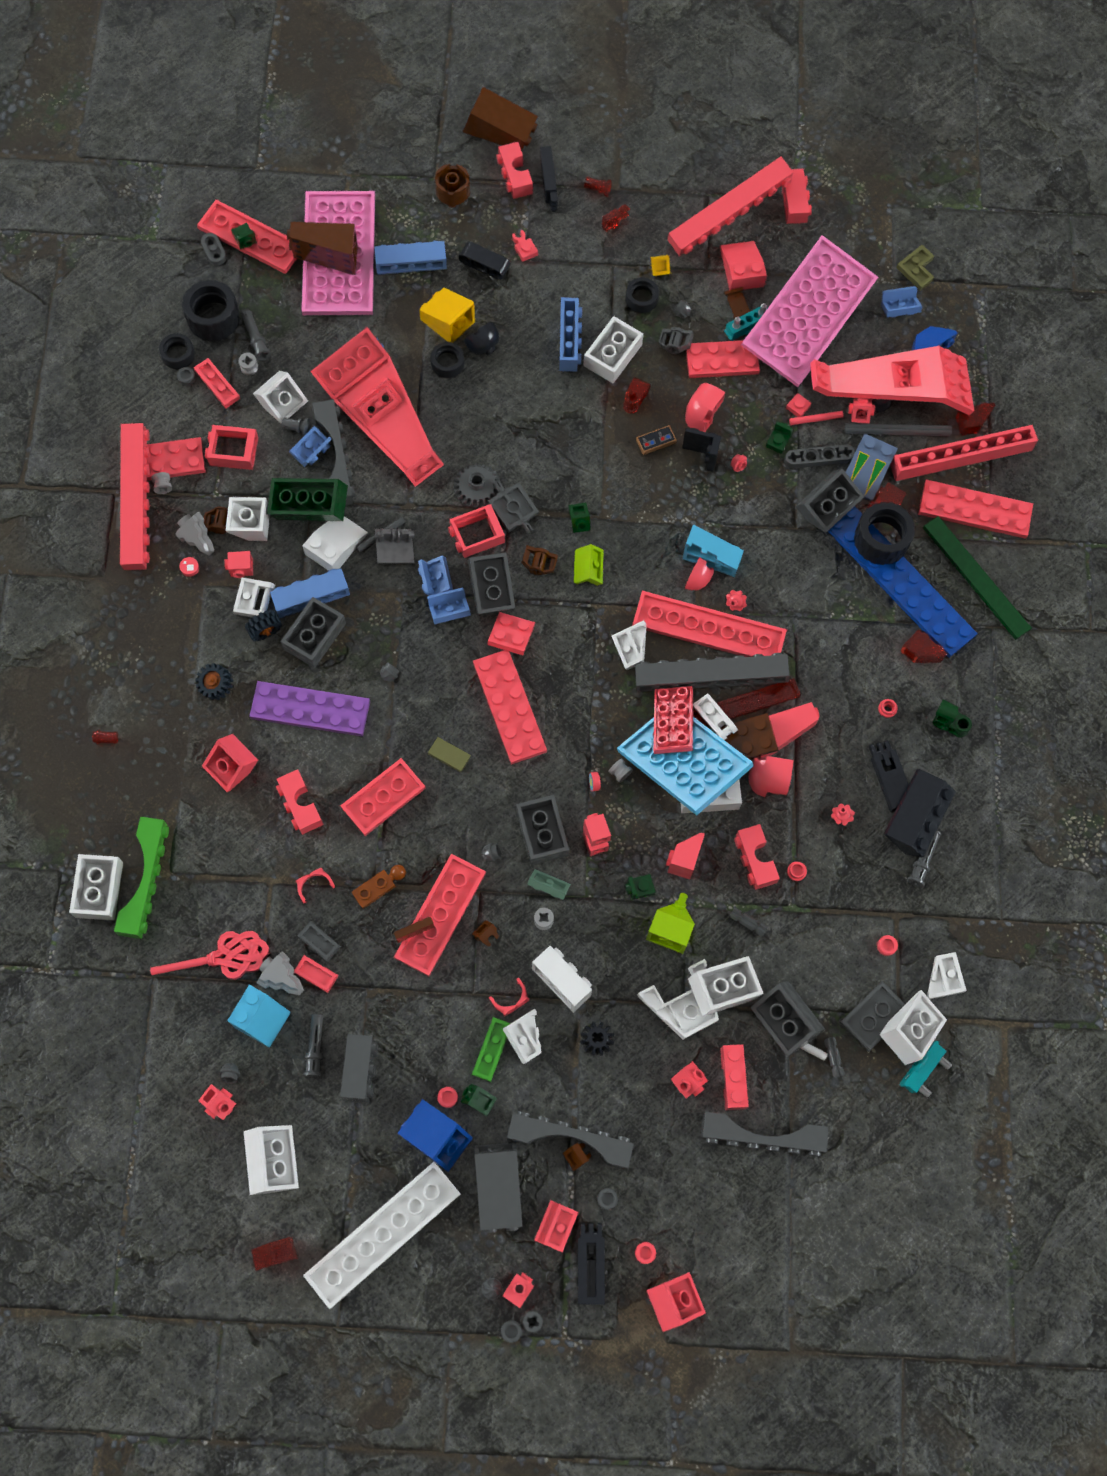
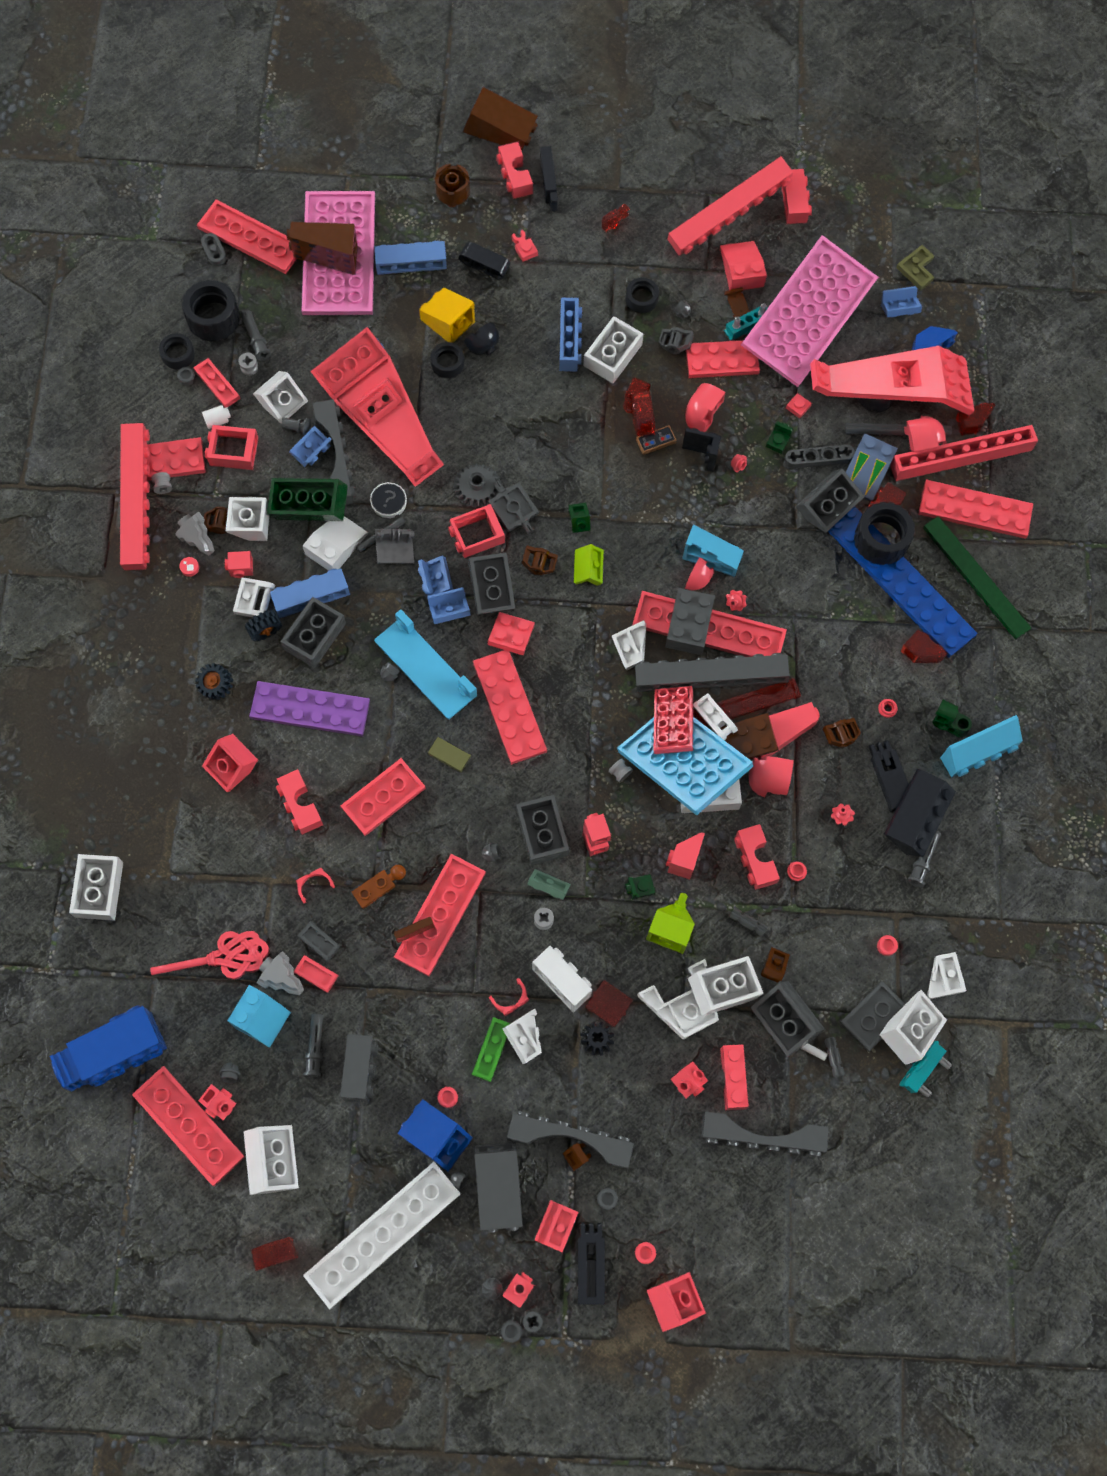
(104, 737): clear red pin -> none
(109, 1050): none -> blue piece
(132, 918): bright green arch -> none
(188, 1126): none -> coral plate
(216, 416): none -> white brick
(244, 236): dark green bracket -> none
(388, 500): none -> black tile
(425, 667): none -> medium azure bracket
(459, 1180): none -> dark grey hinge
(478, 1099): dark green bracket -> none
(484, 931): reddish brown tile -> none
(594, 781): coral tile -> none
(599, 185): clear red pin -> none
(609, 1003): none -> clear red piece
(643, 414): none -> clear red slope
(660, 265): yellow plate -> none
(690, 621): none -> dark grey brick
(775, 965): none -> reddish brown slope
(815, 418): coral bar -> none
(842, 732): none -> reddish brown piece
(861, 410): coral brick -> none
(924, 433): none -> coral brick
(982, 747): none -> medium azure slope

